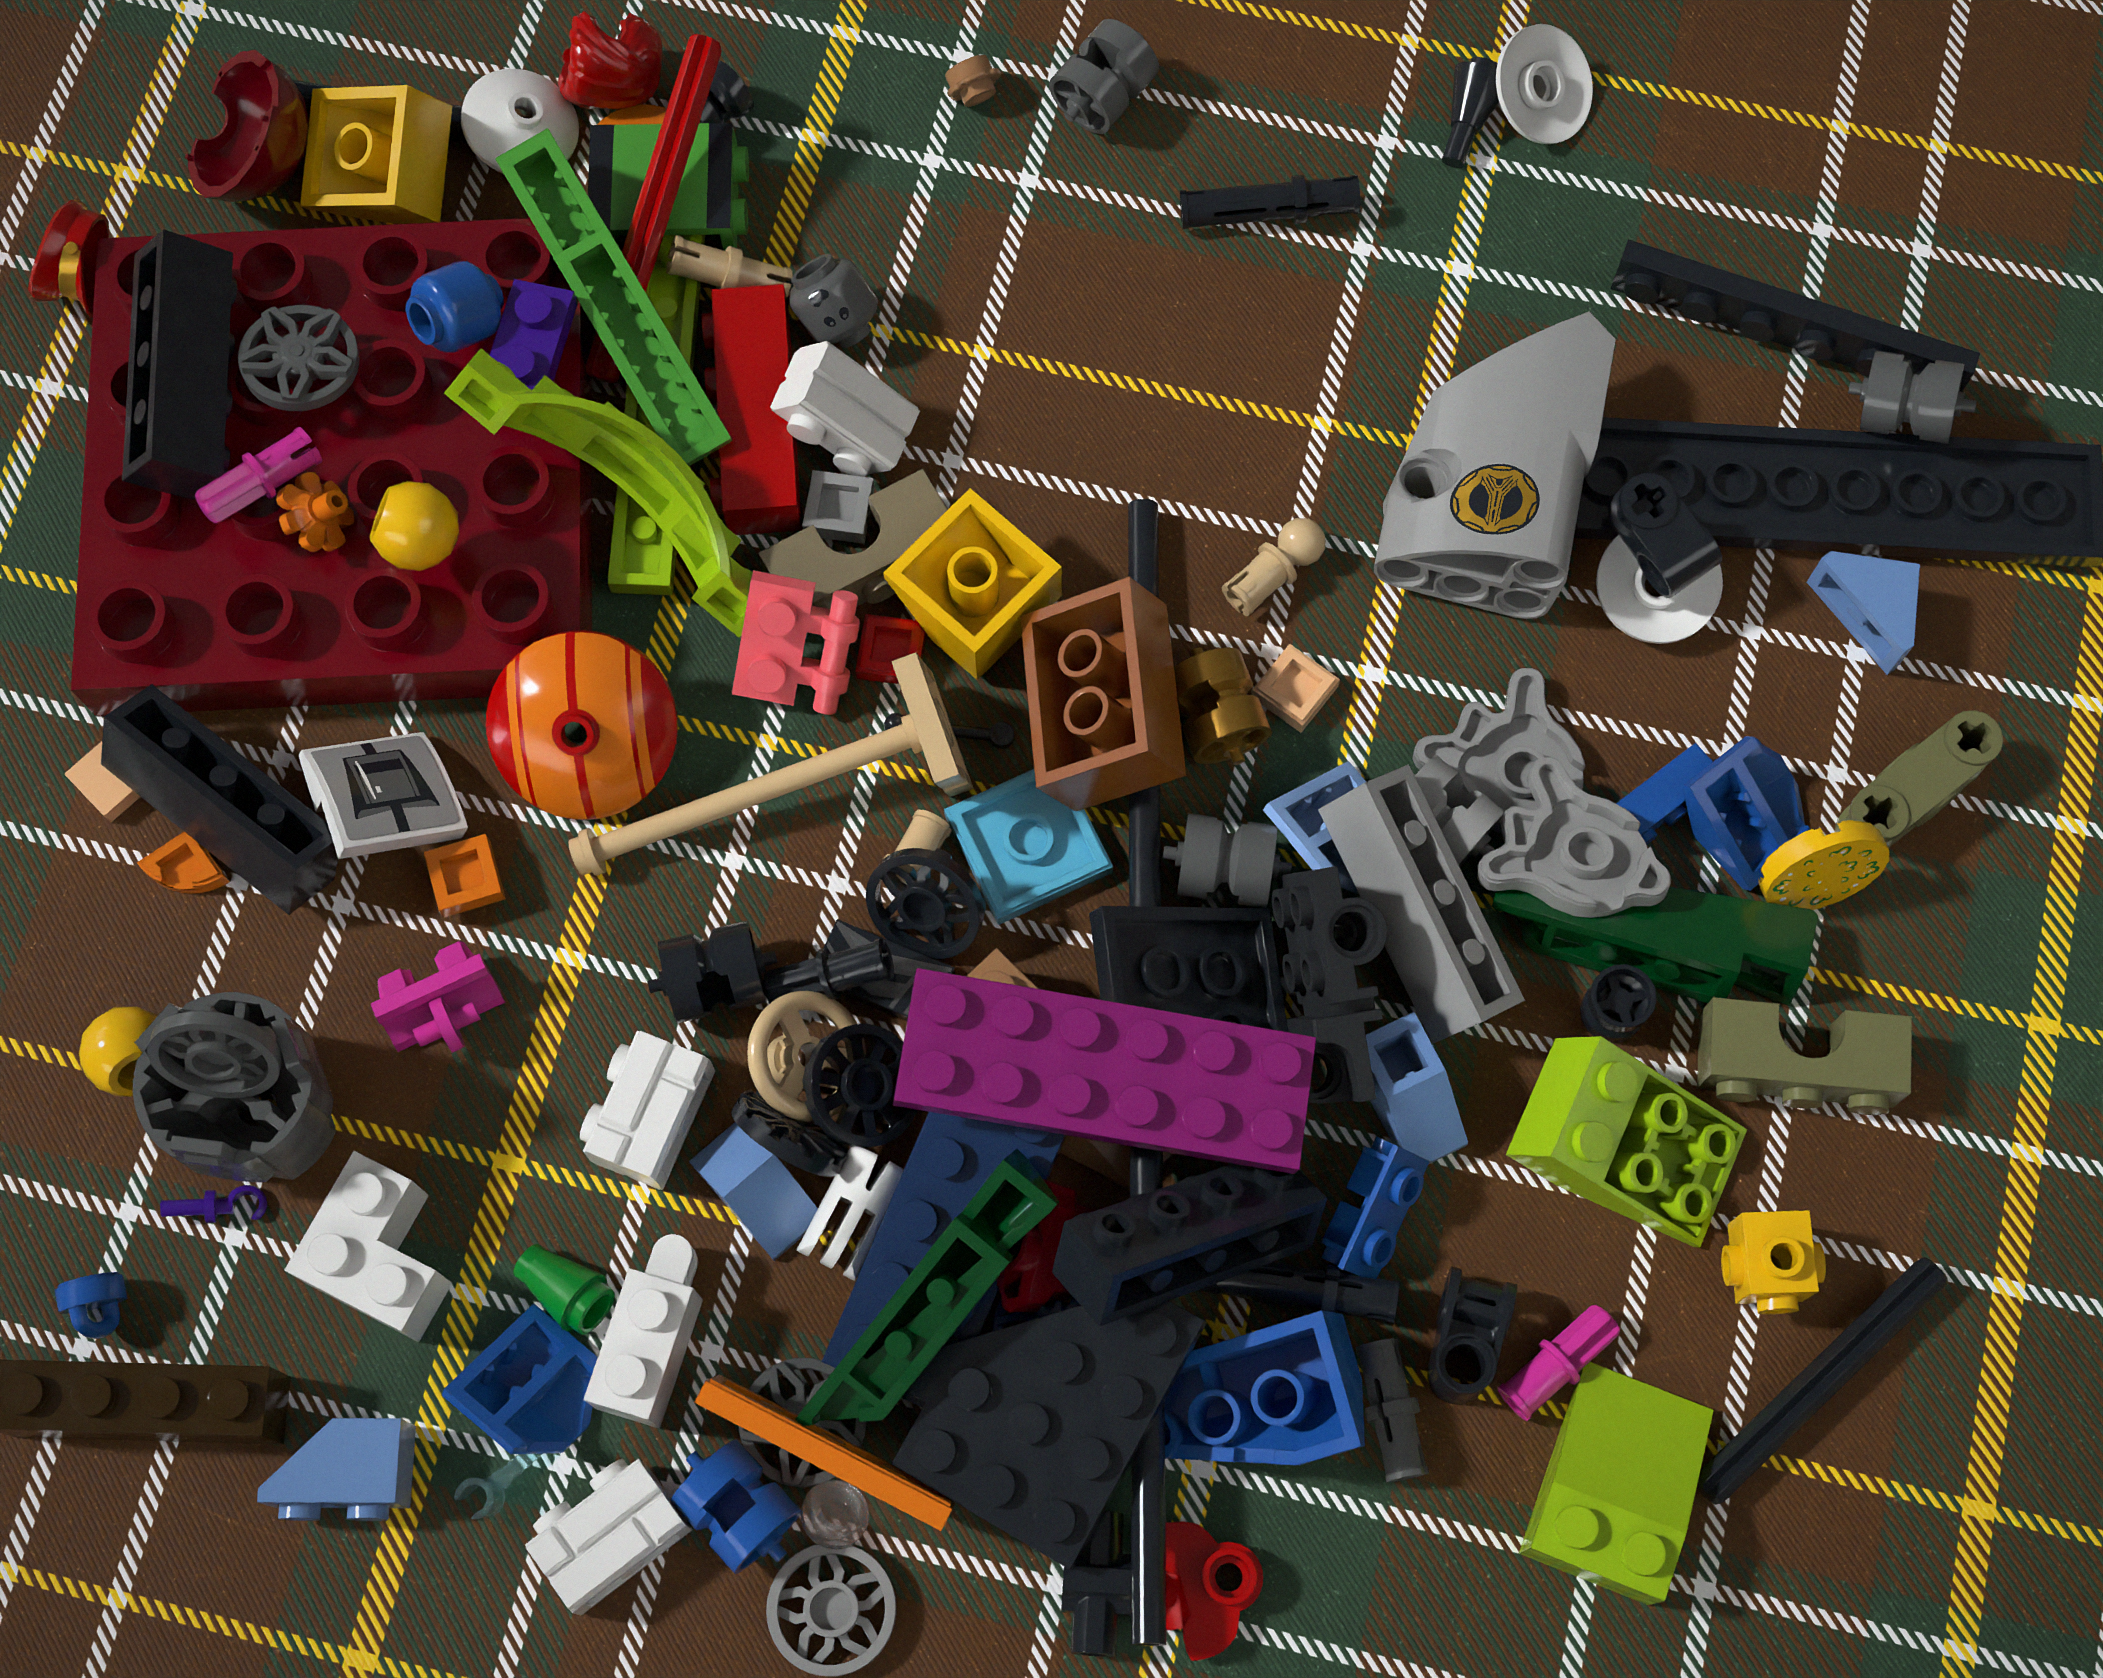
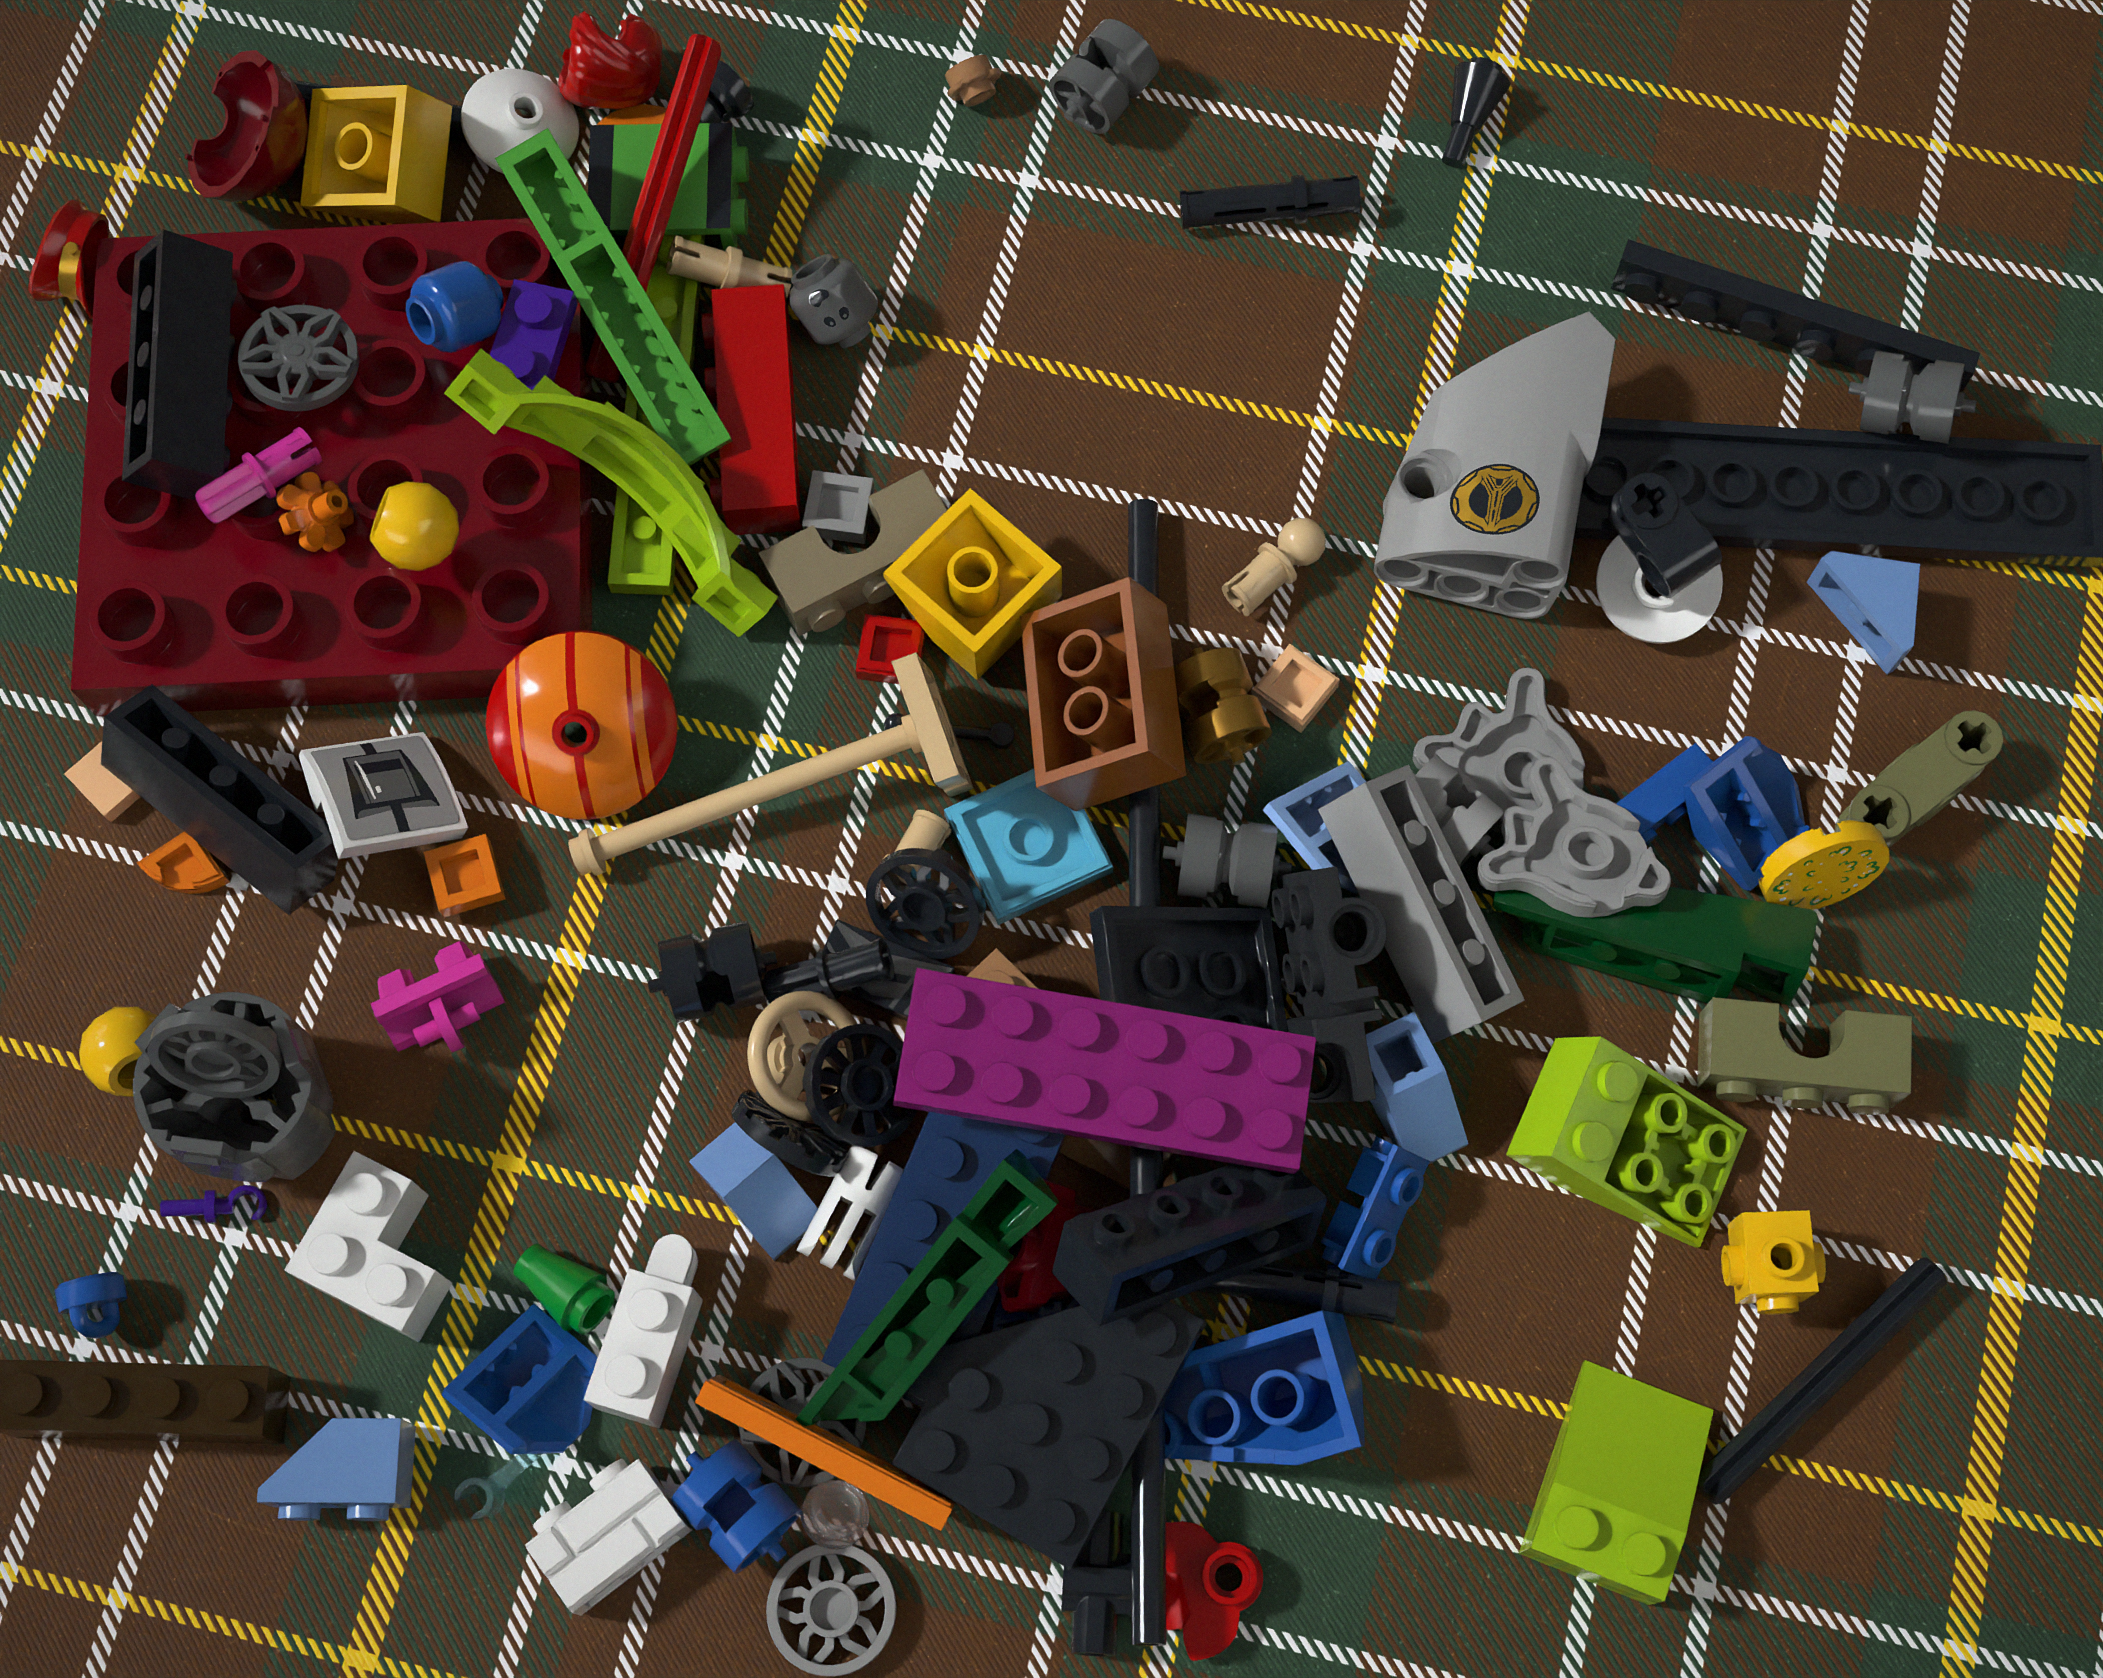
(647, 1109): white brick -> none
(774, 642): coral plate -> none
(844, 410): white brick -> none
(1392, 1410): dark grey pin -> none
(1472, 1323): black piece -> none
(1544, 84): white dish -> none
(1559, 1361): dark pink axle -> none
(1628, 995): black wheel -> none

